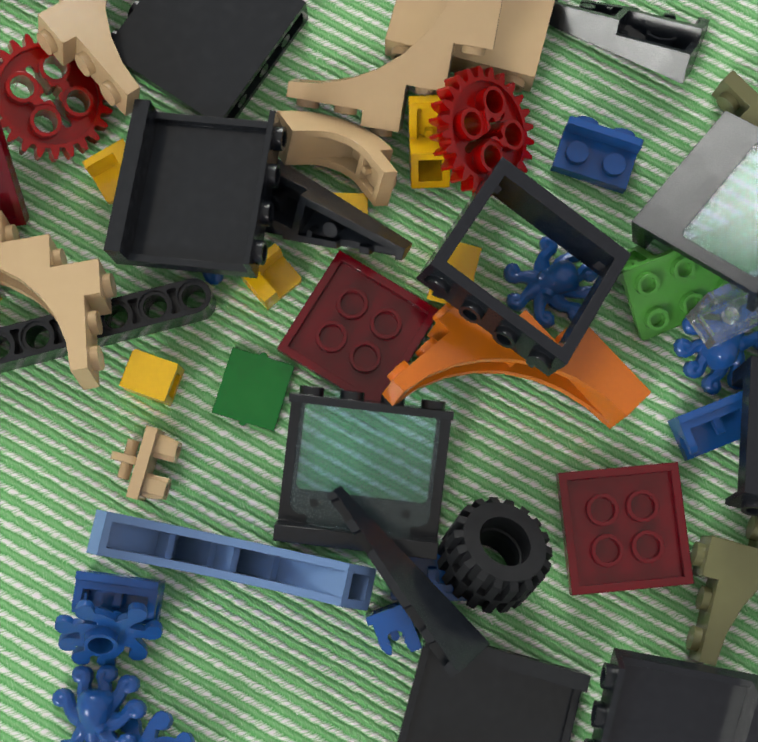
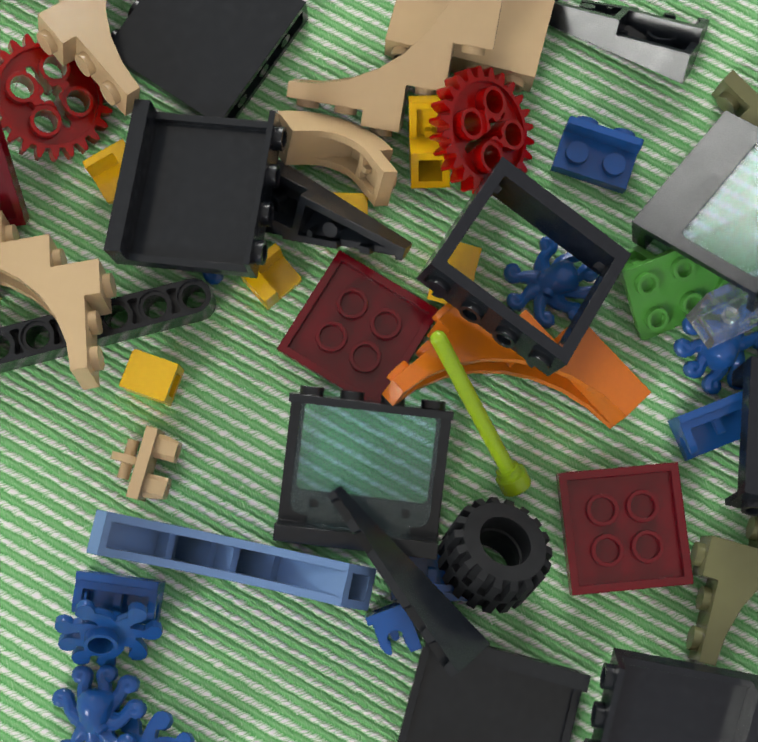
(253, 389): green piece -> none
(510, 476): none -> lime piece

